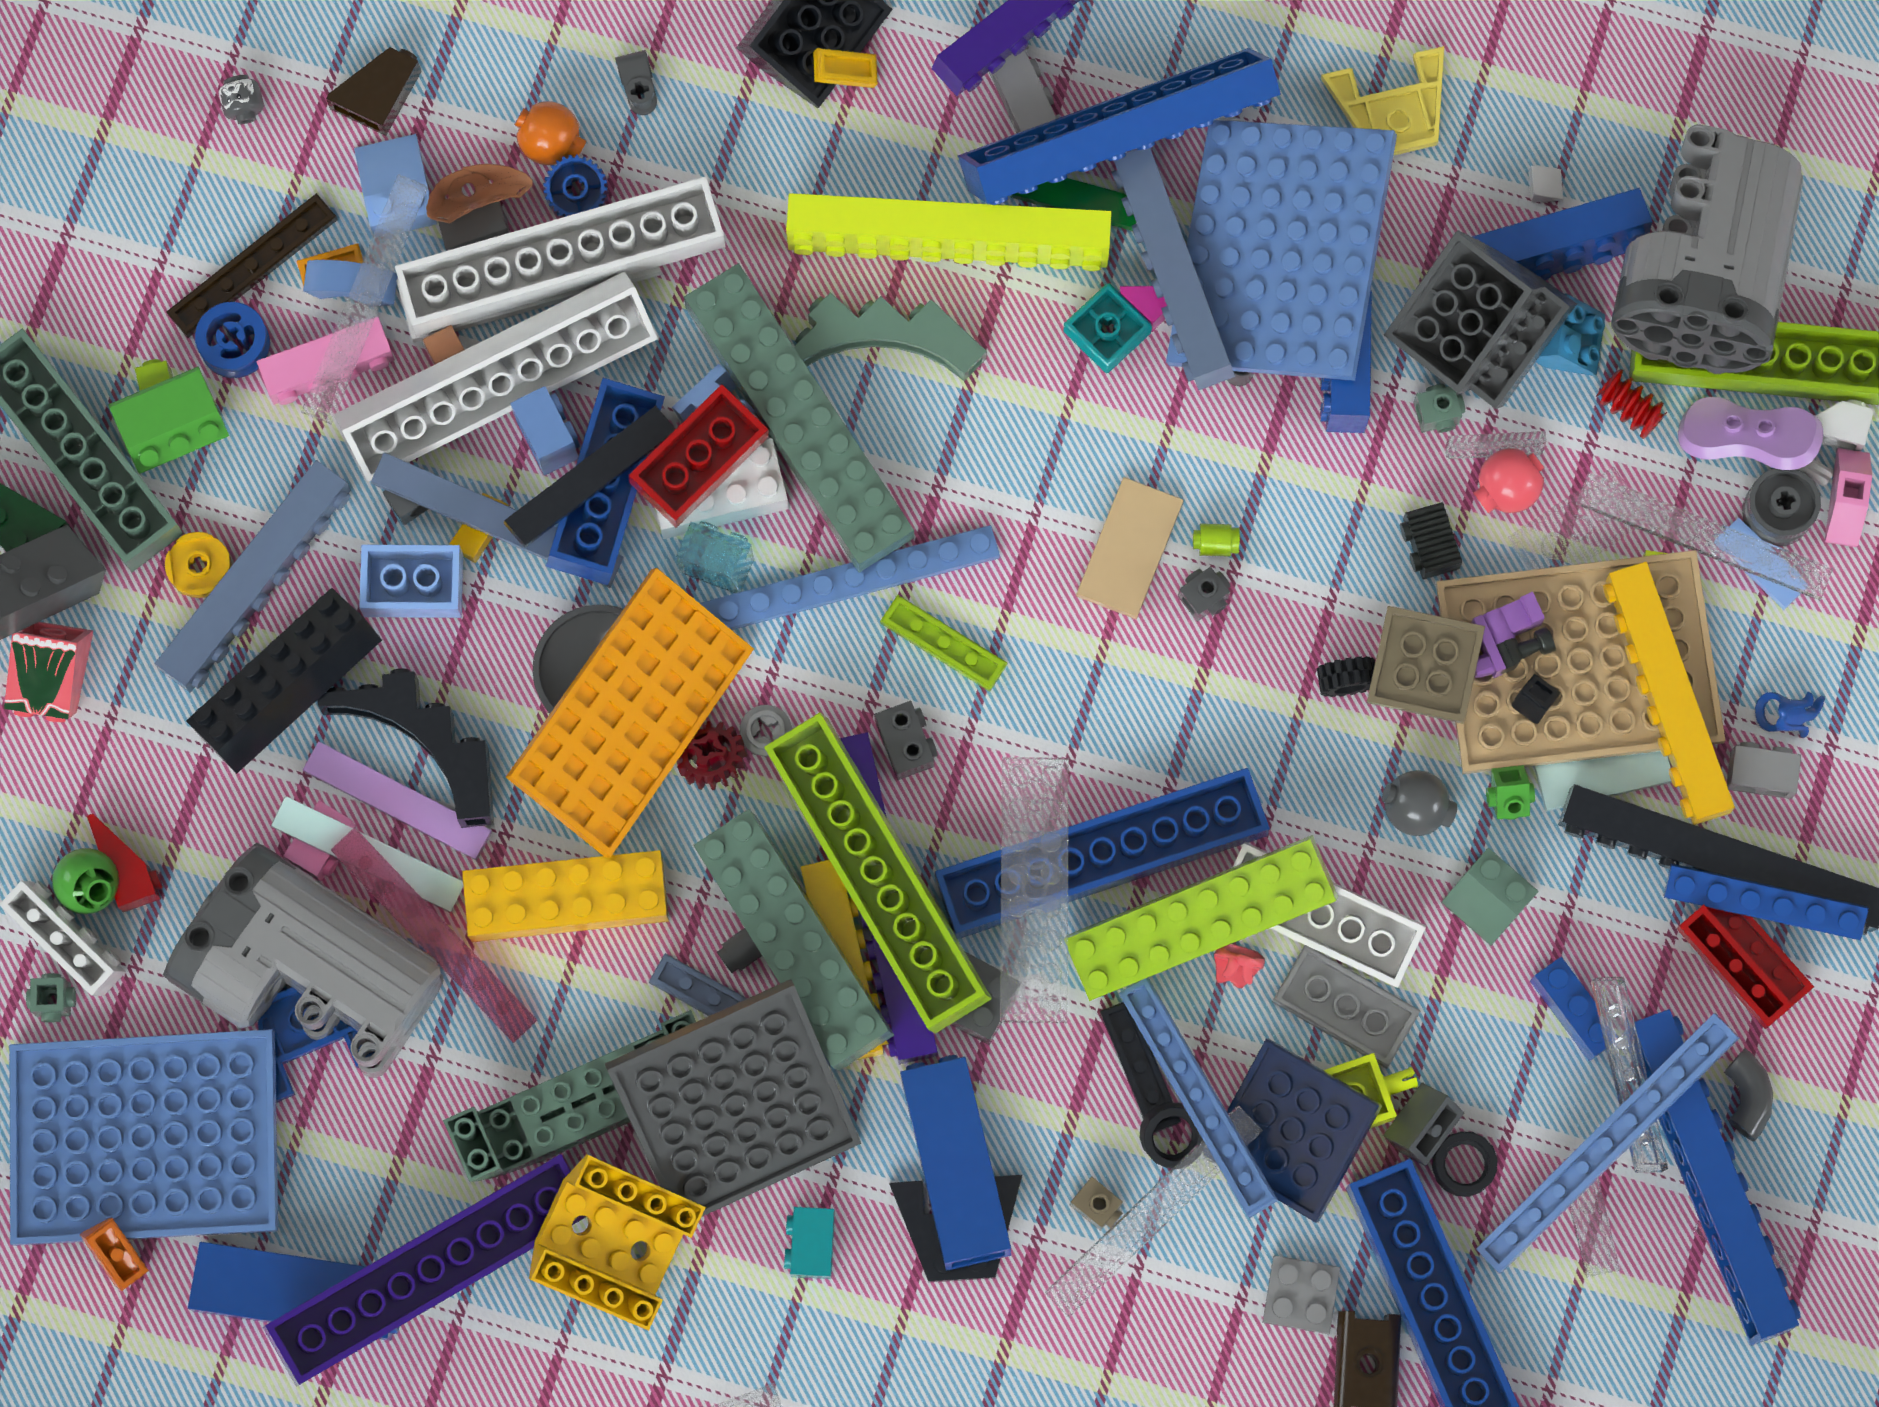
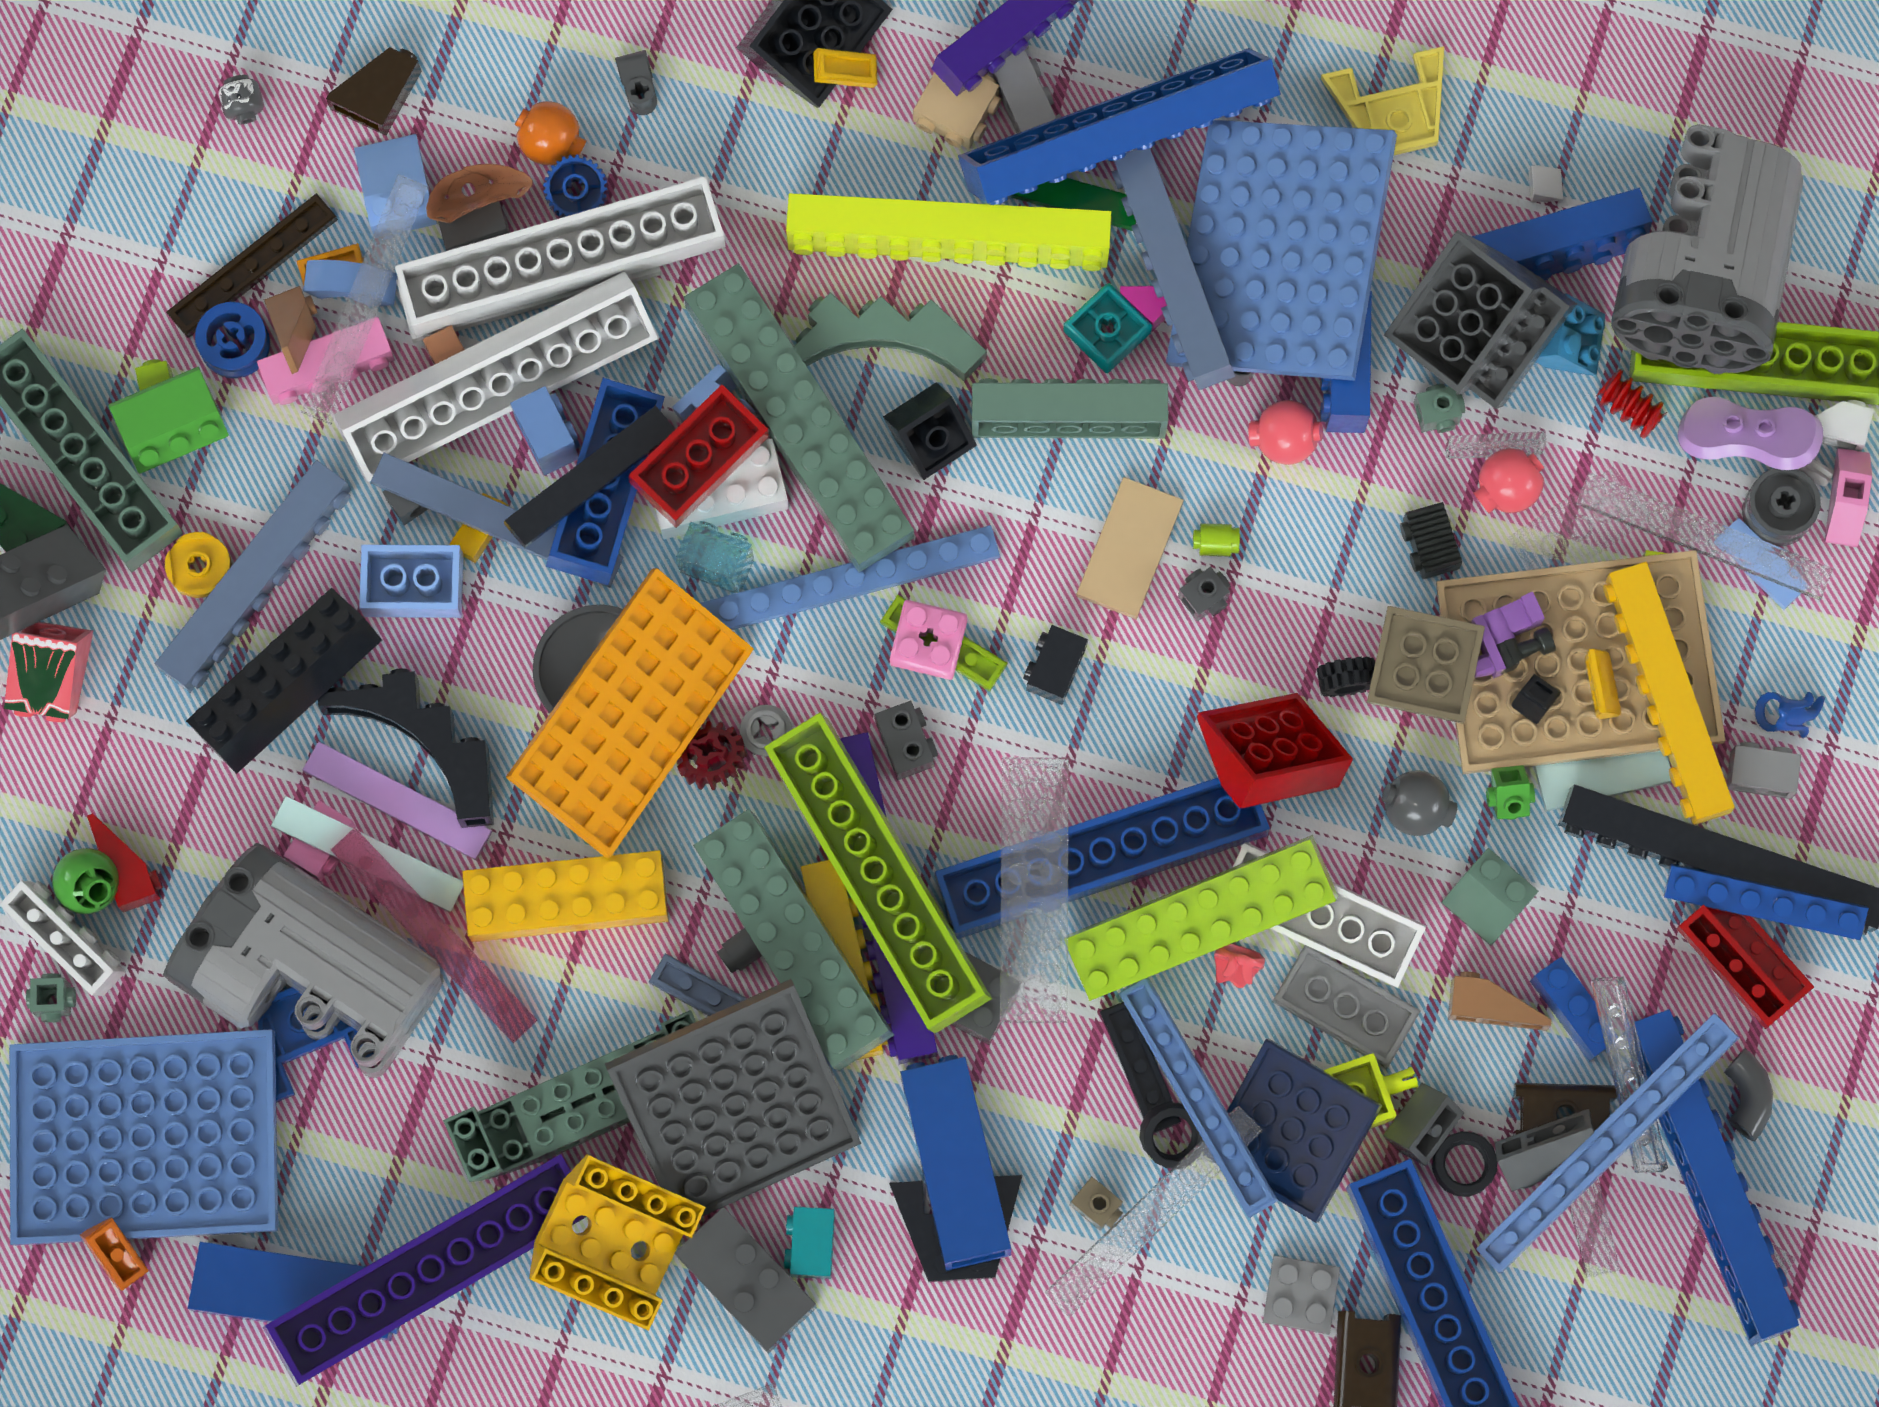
(292, 323): none -> medium nougat slope
(745, 1280): none -> dark grey brick
(930, 430): none -> black slope
(939, 657): none -> bright pink brick
(955, 117): none -> tan brick
(1056, 664): none -> black brick
(1070, 409): none -> sand green brick
(1272, 750): none -> red slope
(1286, 432): none -> coral brick
(1487, 1003): none -> medium nougat slope
(1539, 1151): none -> dark grey slope
(1541, 1101): none -> dark brown piece
(1602, 684): none -> yellow slope

